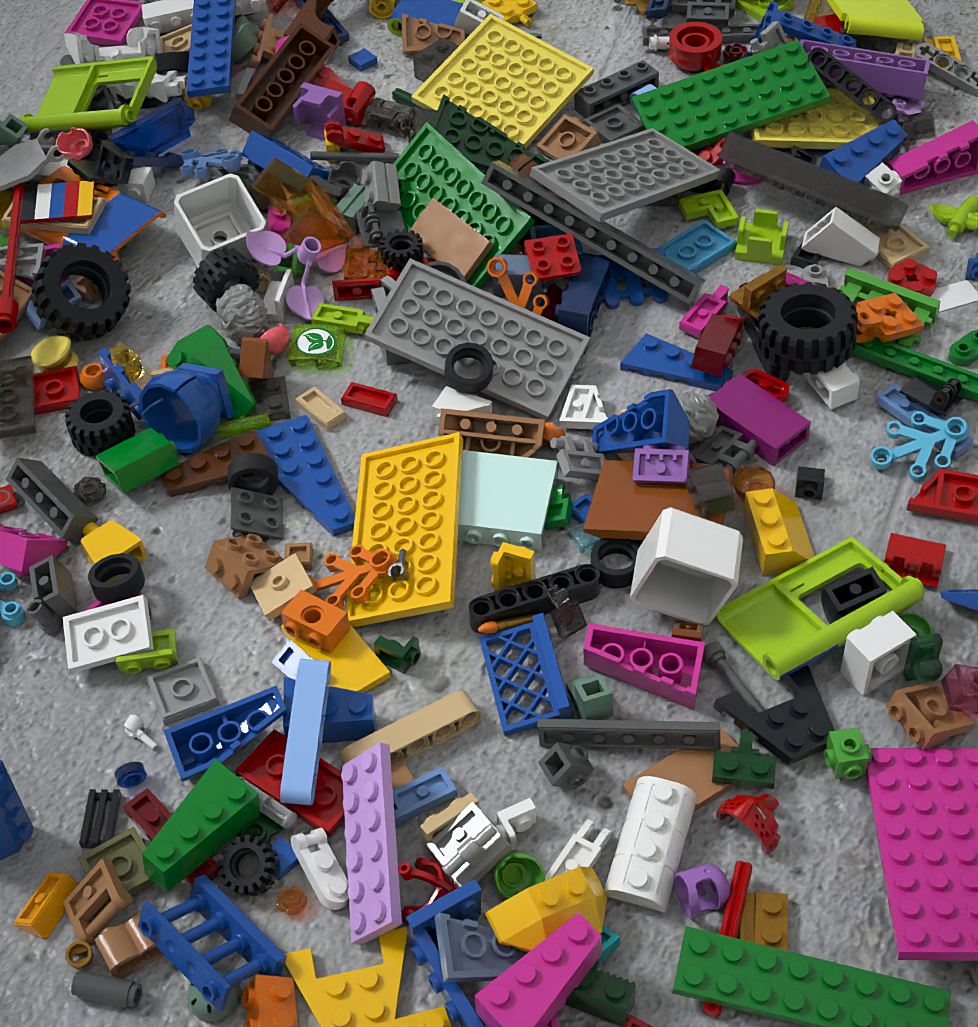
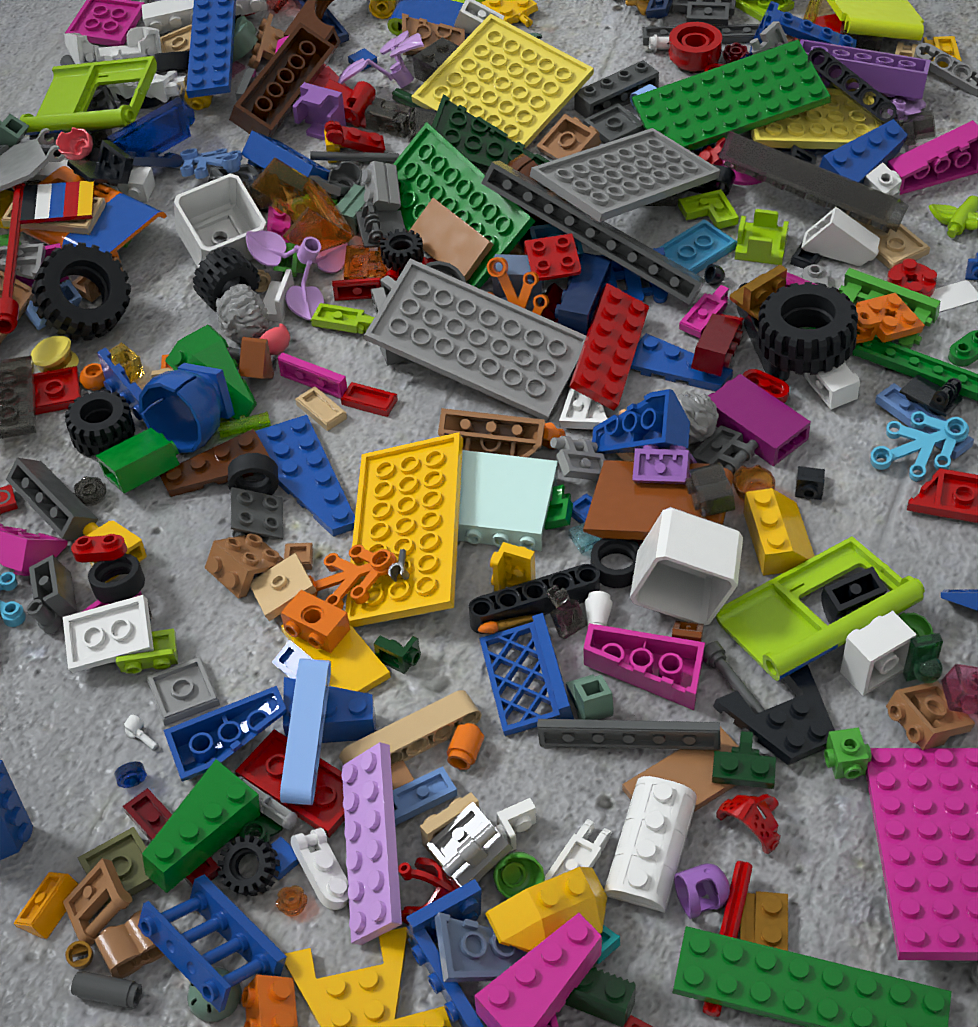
(99, 548): none -> red plate
(102, 797): black tile -> none
(272, 397): clear smoke plate -> none
(312, 375): none -> dark pink tile
(317, 345): slope -> none
(399, 71): none -> lavender plant
(459, 401): white slope -> none
(465, 746): none -> orange brick
(468, 350): black tyre -> none
(566, 765): dark grey brick -> none
(598, 607): none -> white cone
(609, 347): none -> red plate
(714, 274): none -> black hinge
(915, 558): red hinge -> none

